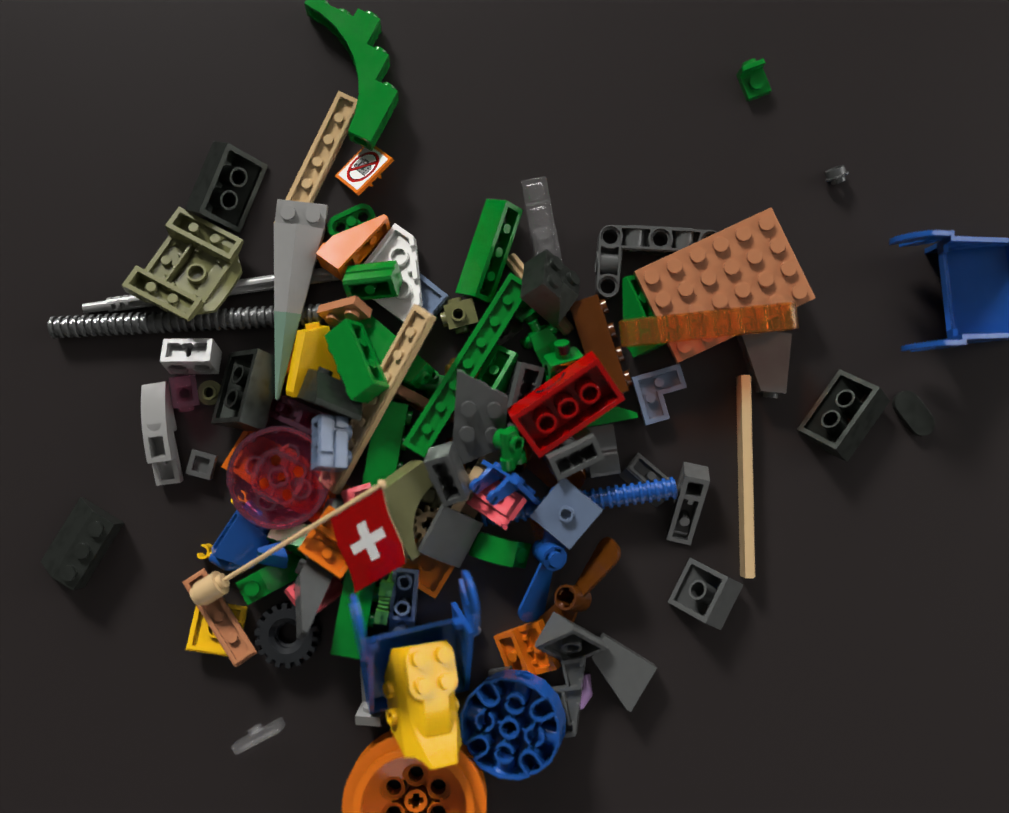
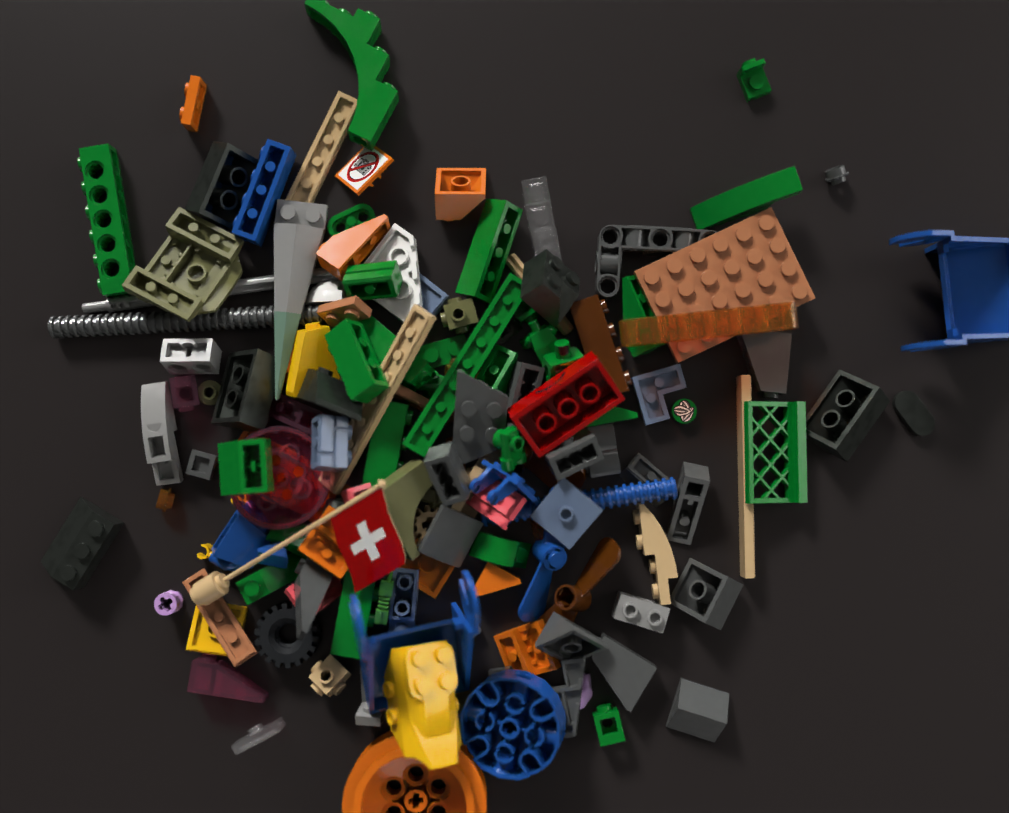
(90, 162): none -> green brick
(162, 598): none -> lavender bush
(165, 499): none -> clear orange plate
(191, 112): none -> orange plate
(220, 679): none -> clear pink slope
(245, 466): none -> green slope
(264, 189): none -> blue brick
(322, 670): none -> tan brick
(326, 292): none -> white brick
(440, 352): none -> green plate
(458, 192): none -> orange slope
(494, 579): none -> orange slope
(609, 733): none -> green brick
(640, 611): none -> light grey brick
(655, 543): none -> tan slope
(683, 411): none -> tile
(699, 710): none -> dark grey slope
(746, 199): none -> green slope
(792, 452): none -> green fence

